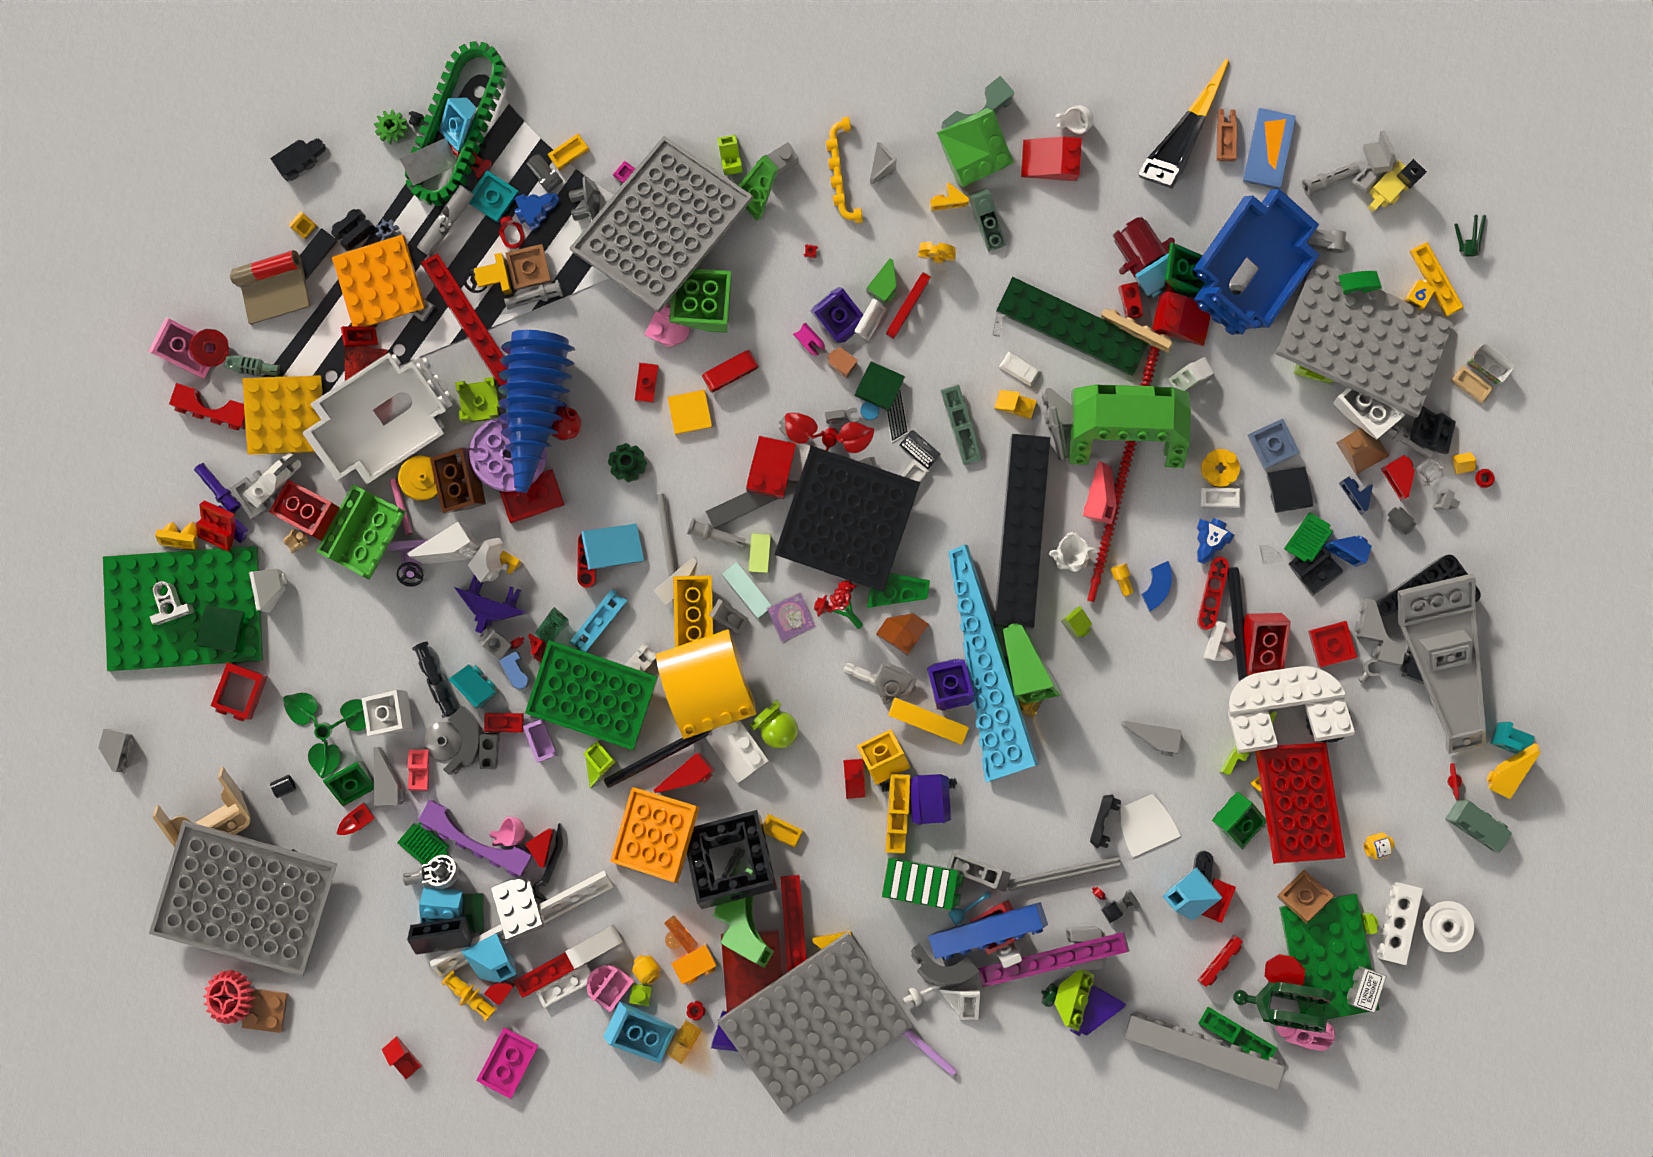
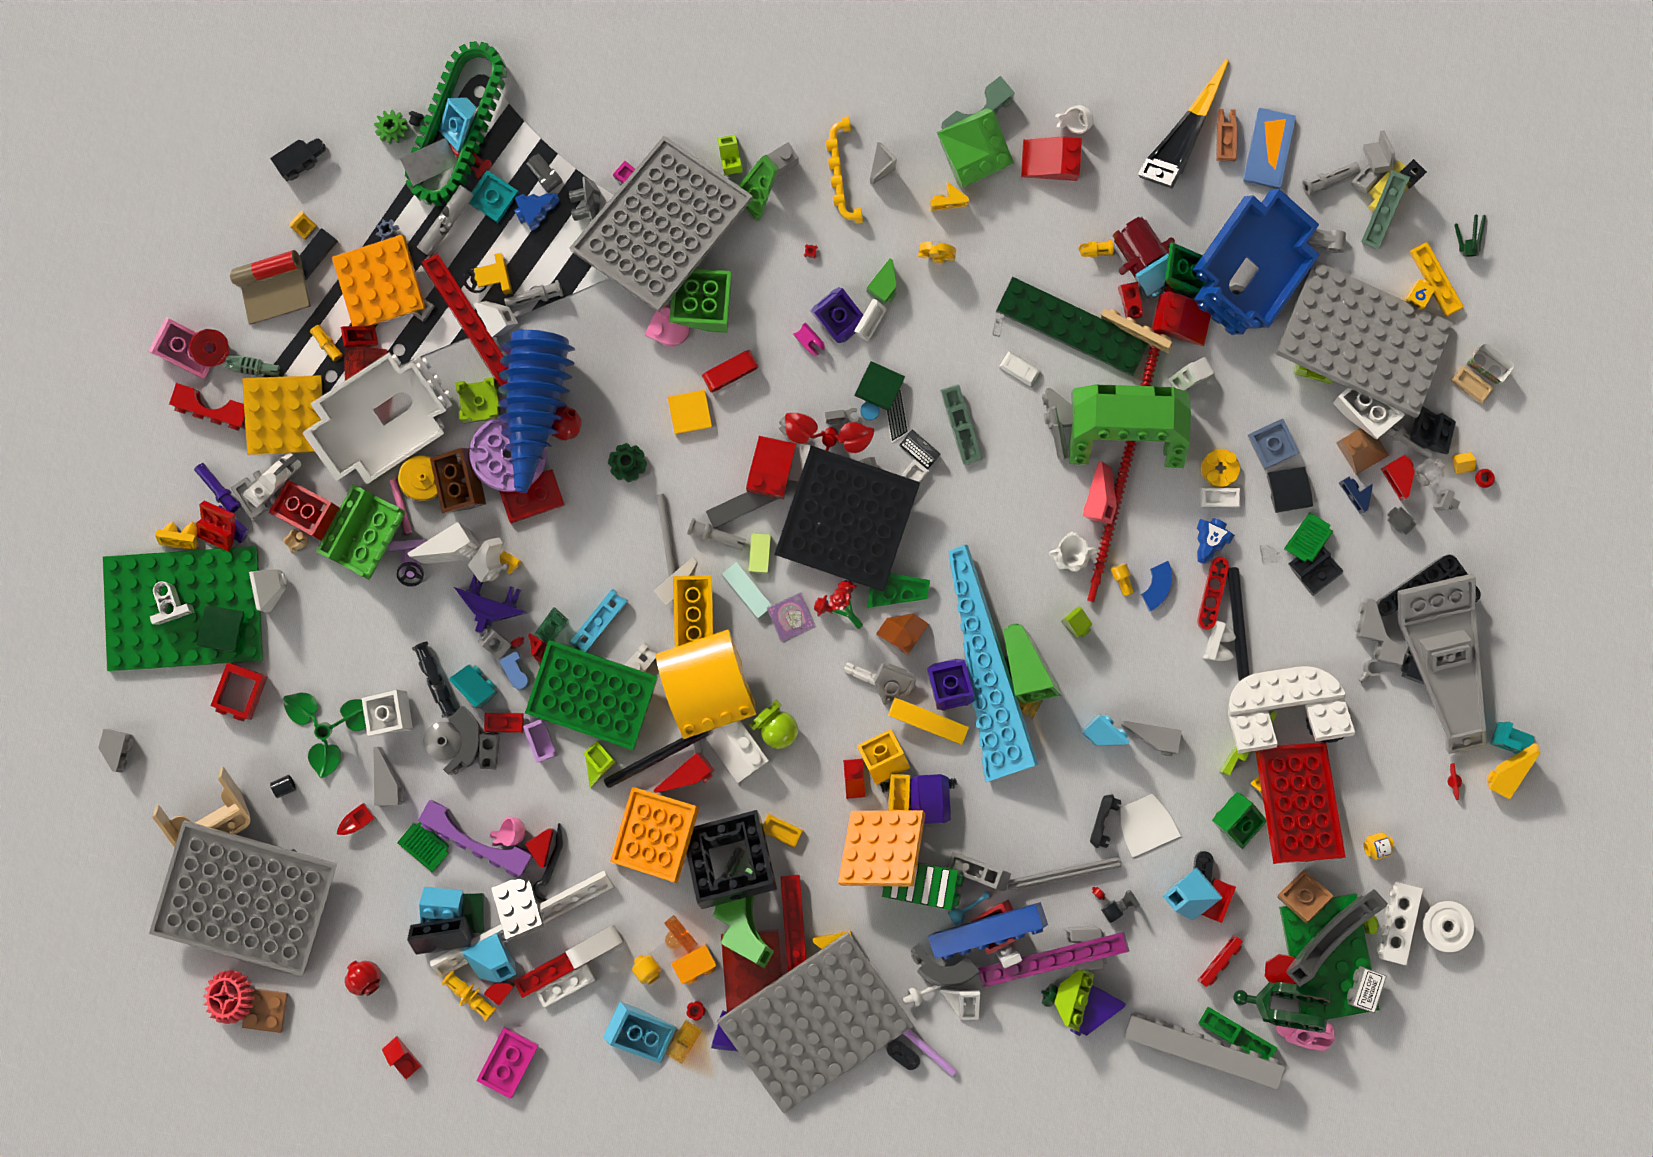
(326, 343): none -> yellow pin
(350, 783): green slope -> none
(352, 229): black brick -> none
(362, 978): none -> red plant
(418, 770): coral slope -> none
(435, 873): light grey pin -> none
(496, 317): none -> white slope
(508, 221): red piece -> none
(528, 267): medium nougat plate -> none
(568, 152): yellow tile -> none
(582, 569): red beam -> none
(608, 985): bright pink slope -> none
(612, 546): medium azure tile -> none
(640, 994): lime plate -> none
(646, 382): red plate -> none
(728, 616): light grey plate -> none
(842, 361): nougat brick -> none
(882, 848): none -> light orange plate
(900, 1058): none -> black beam
(908, 305): red beam -> none
(987, 219): sand green slope -> none
(1015, 404): yellow slope -> none
(1022, 530): black brick -> none
(1096, 249): none -> yellow piece
(1102, 732): none -> medium azure slope
(1265, 641): red slope -> none
(1332, 644): red plate -> none
(1332, 934): none -> dark grey arch
(1350, 549): blue slope -> none
(1361, 280): green slope -> none
(1385, 209): none -> sand green plate
(1479, 825): sand green wedge -> none

